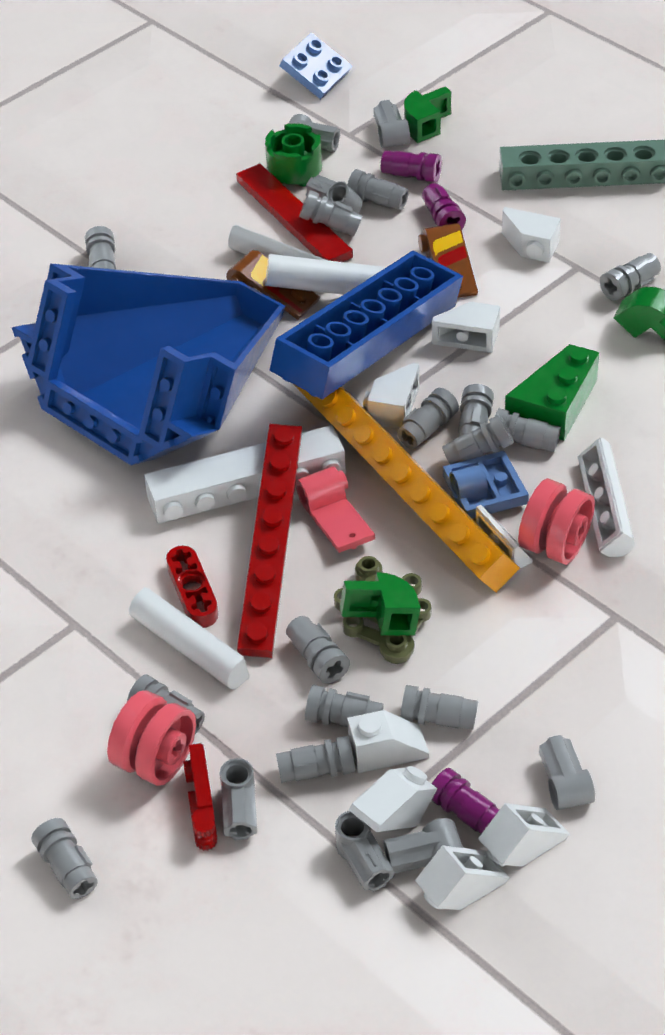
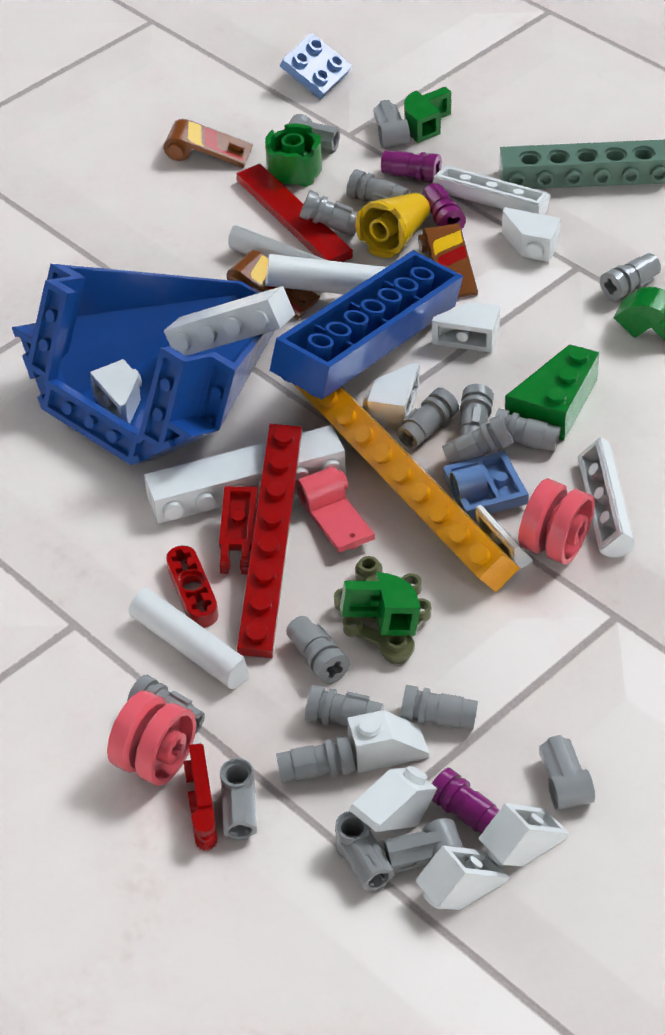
(66, 858): light grey axle -> none
(100, 247): light grey axle -> none
(117, 389): none -> white slope
(190, 135): none -> dark orange door
(230, 322): none -> white brick
(237, 525): none -> red hinge
(335, 191): light grey piece -> none
(391, 223): none -> yellow cone
(491, 191): none -> white brick

